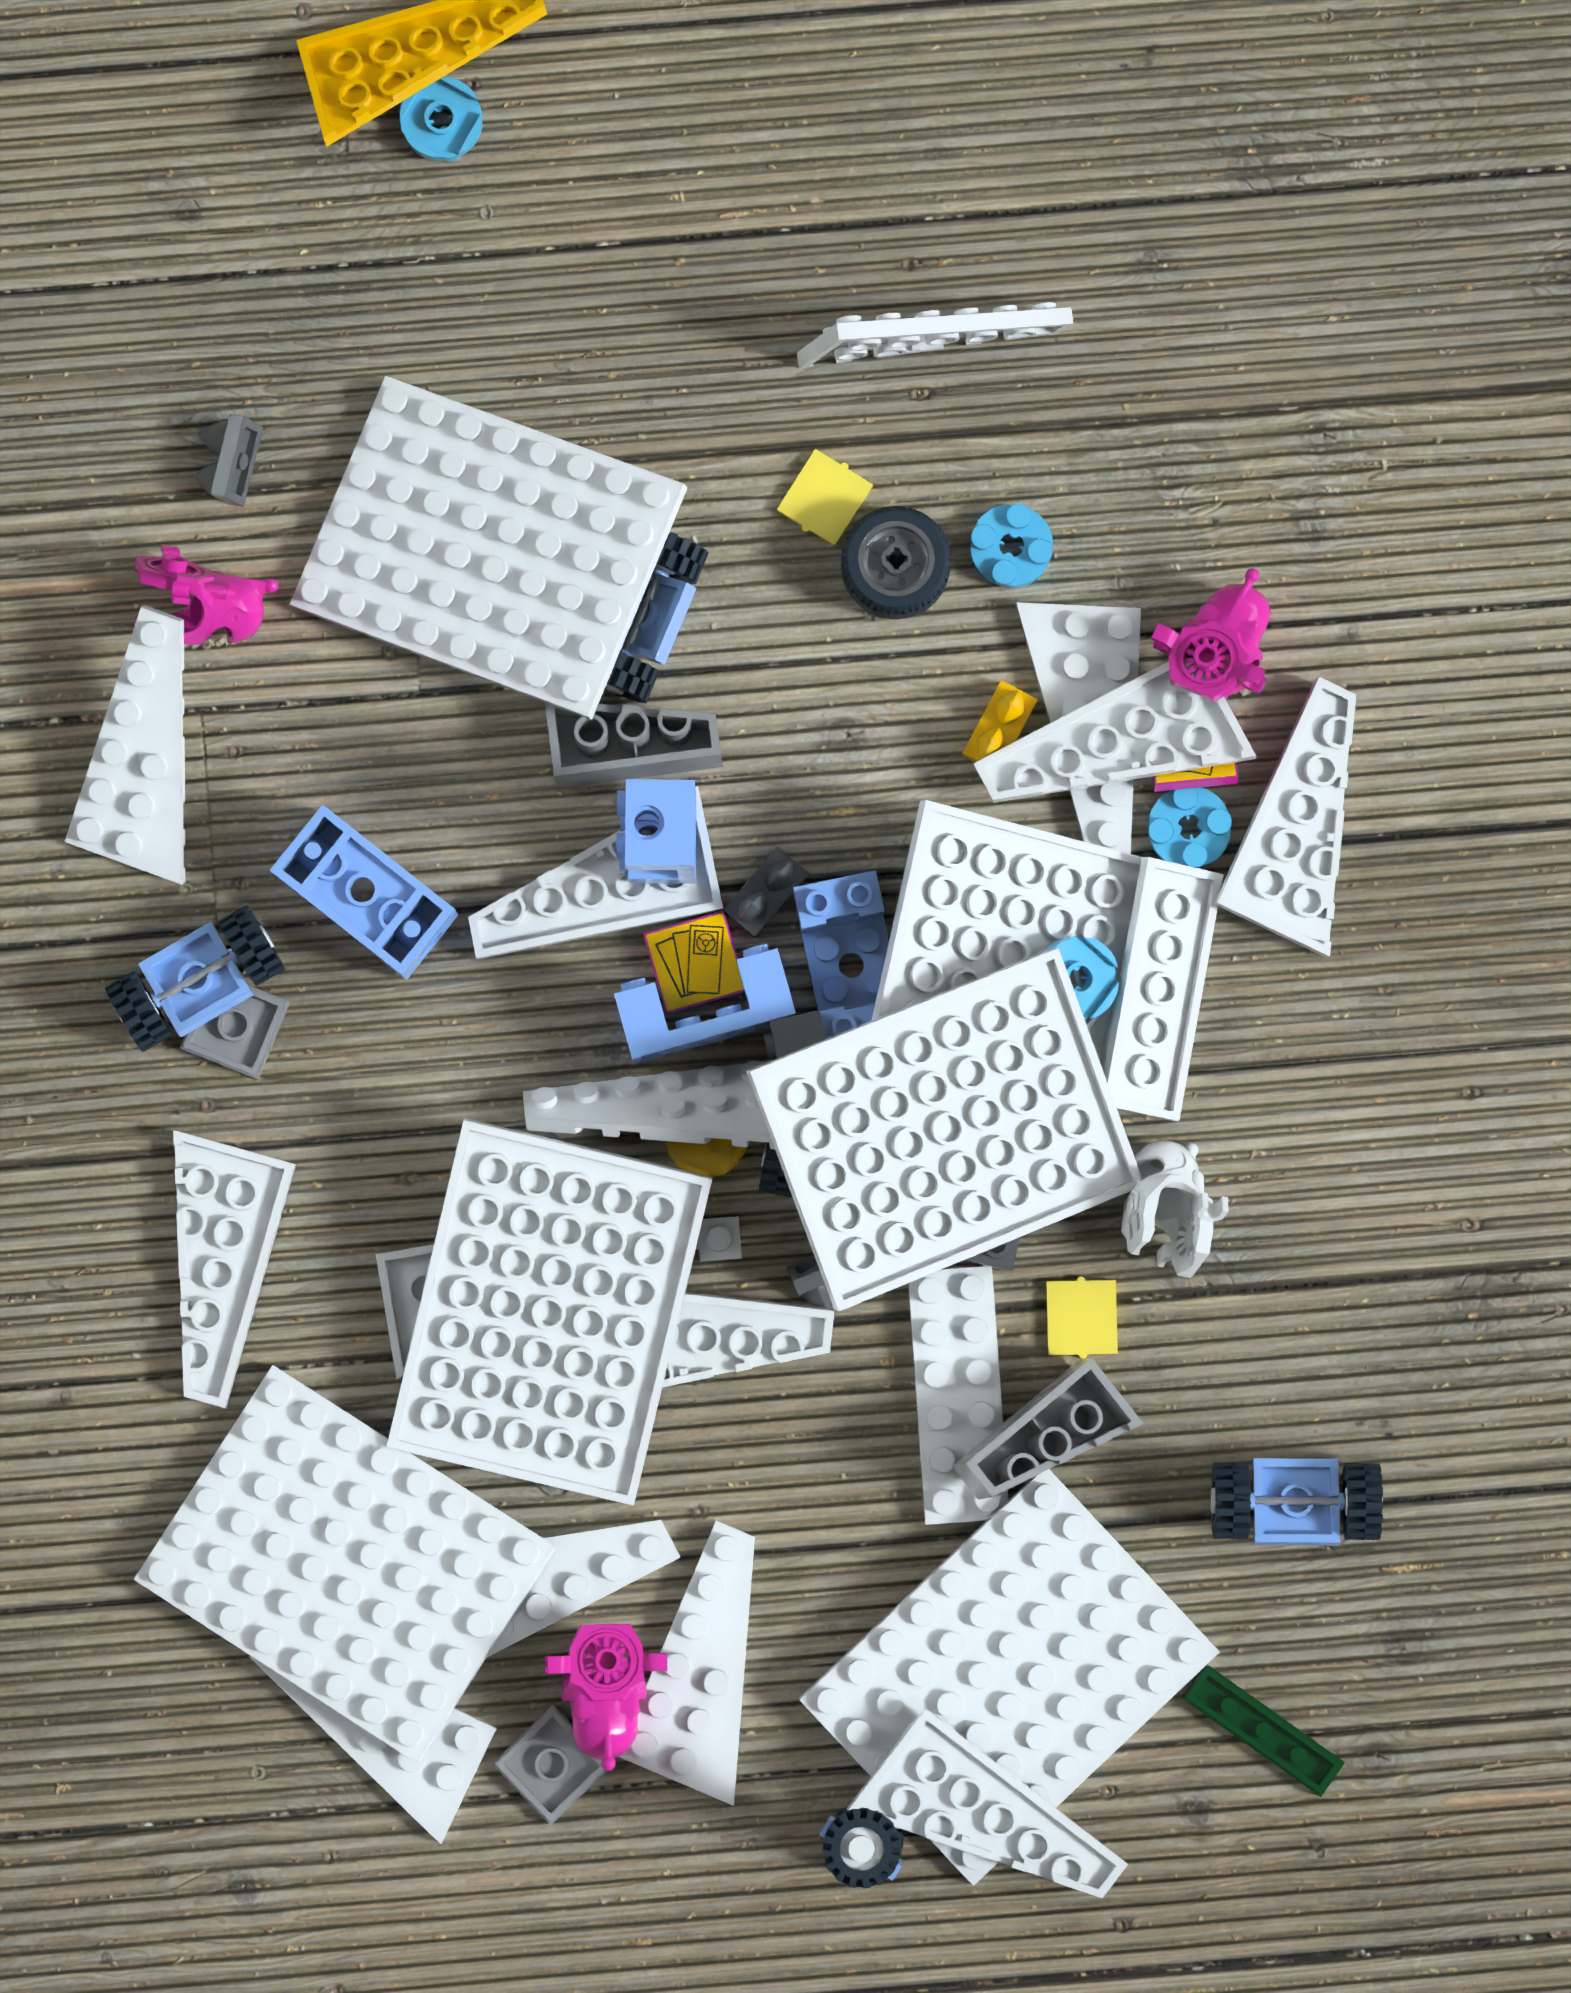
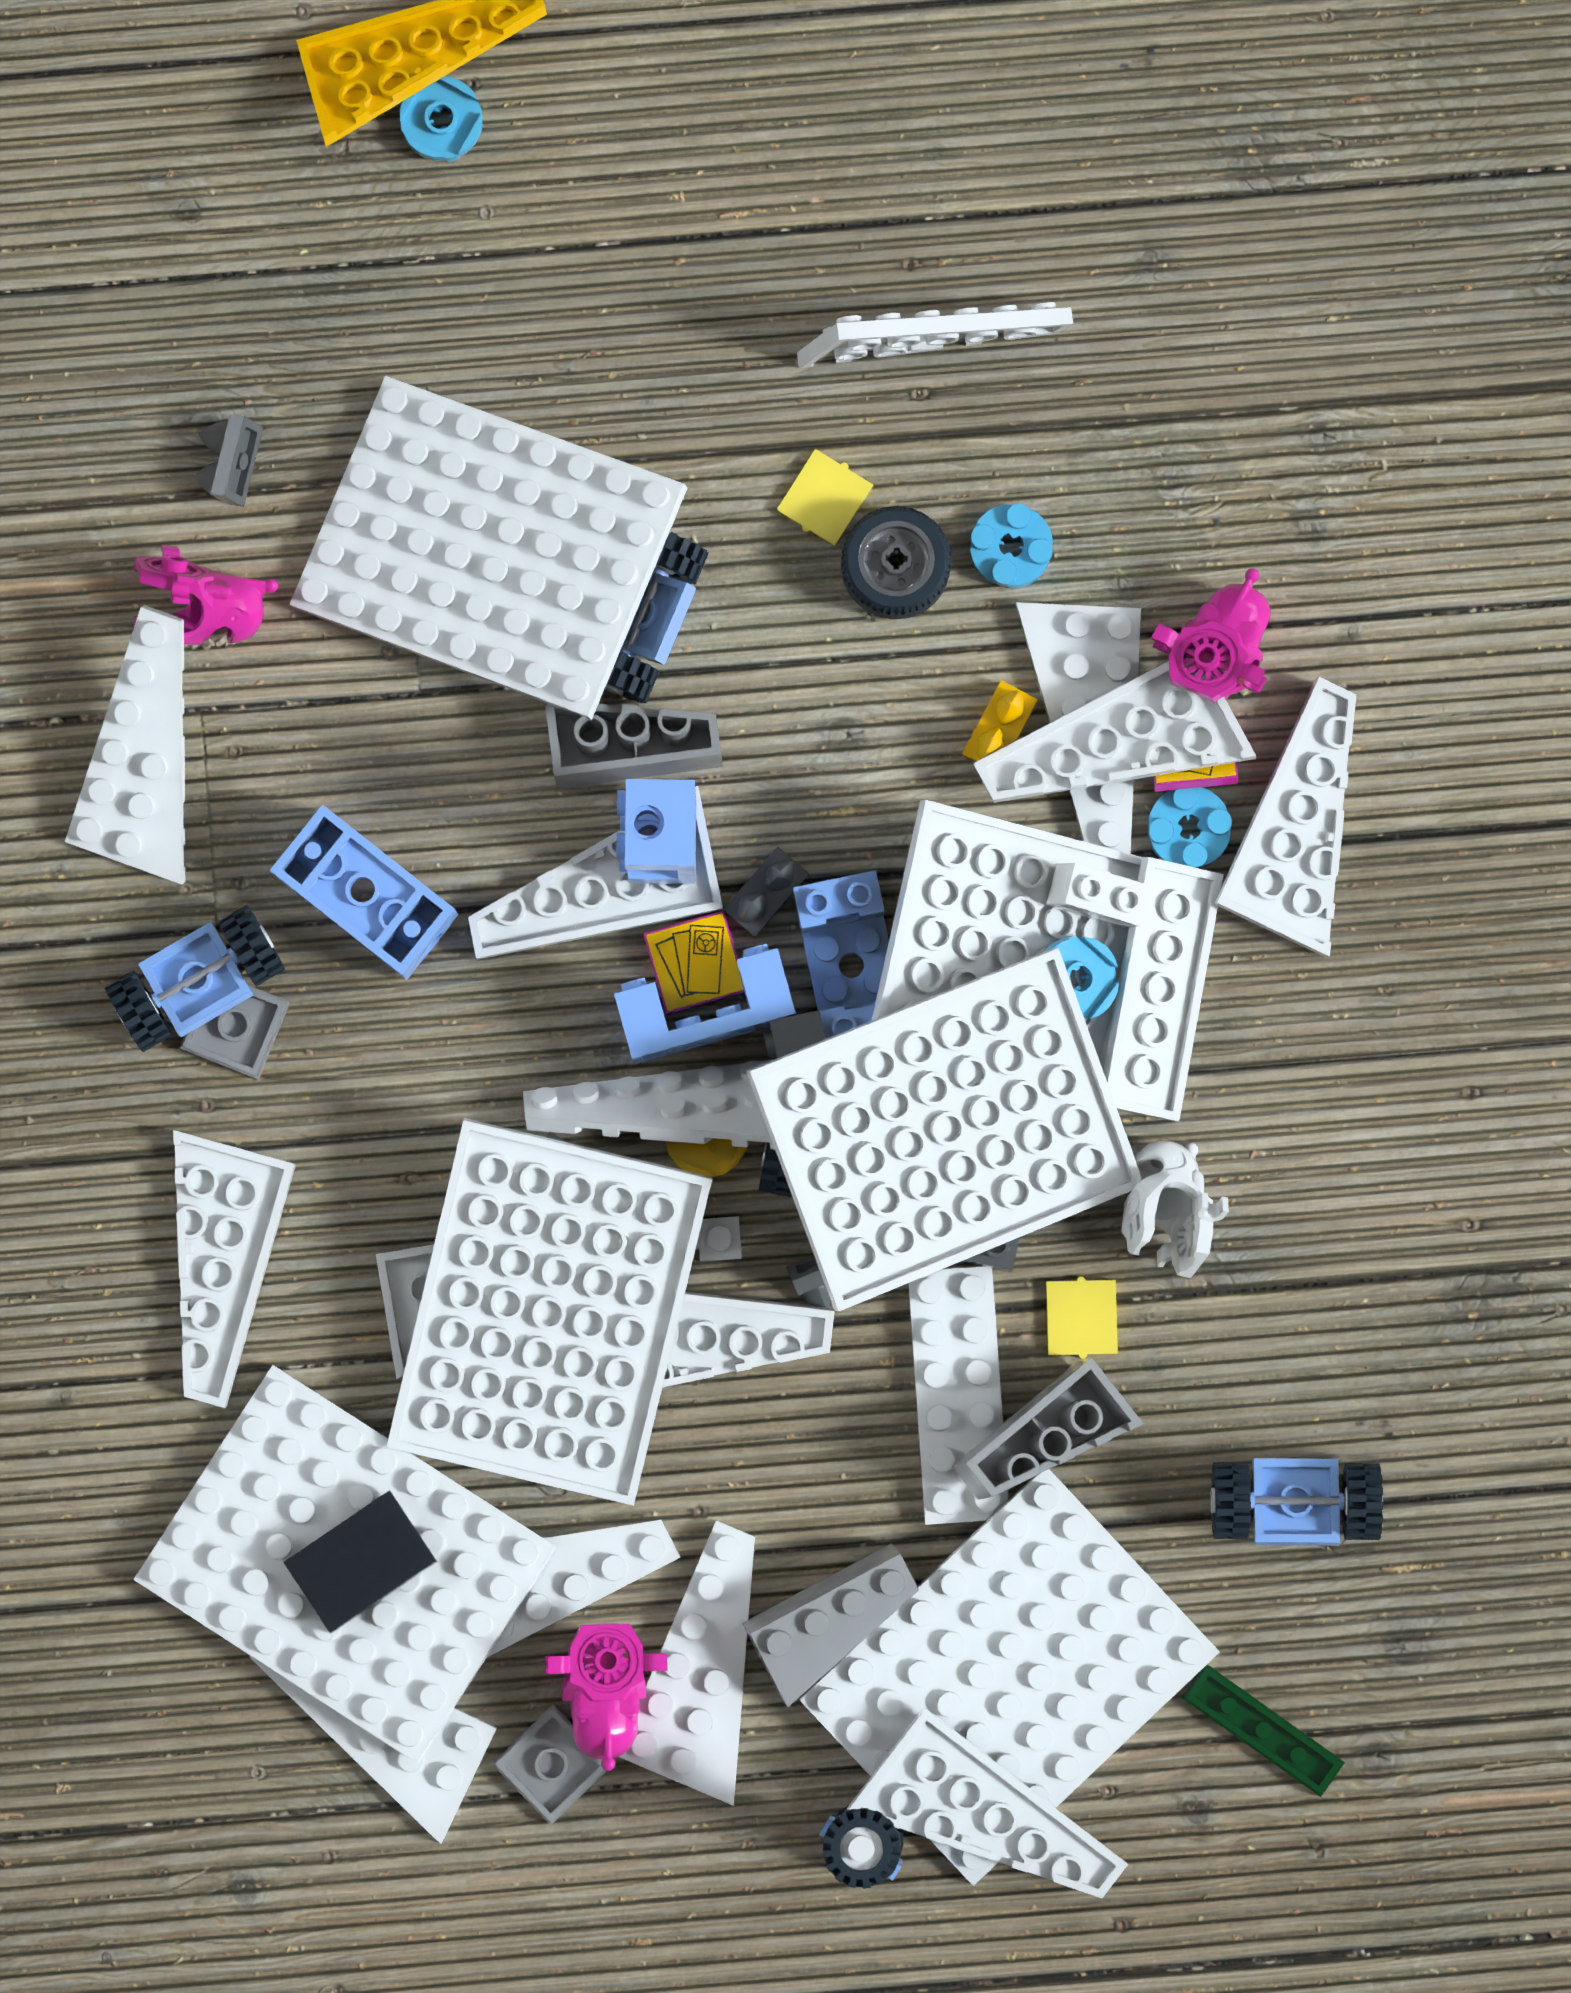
(360, 1562): none -> black tile
(828, 1620): none -> light grey wedge
(1098, 895): none -> white brick

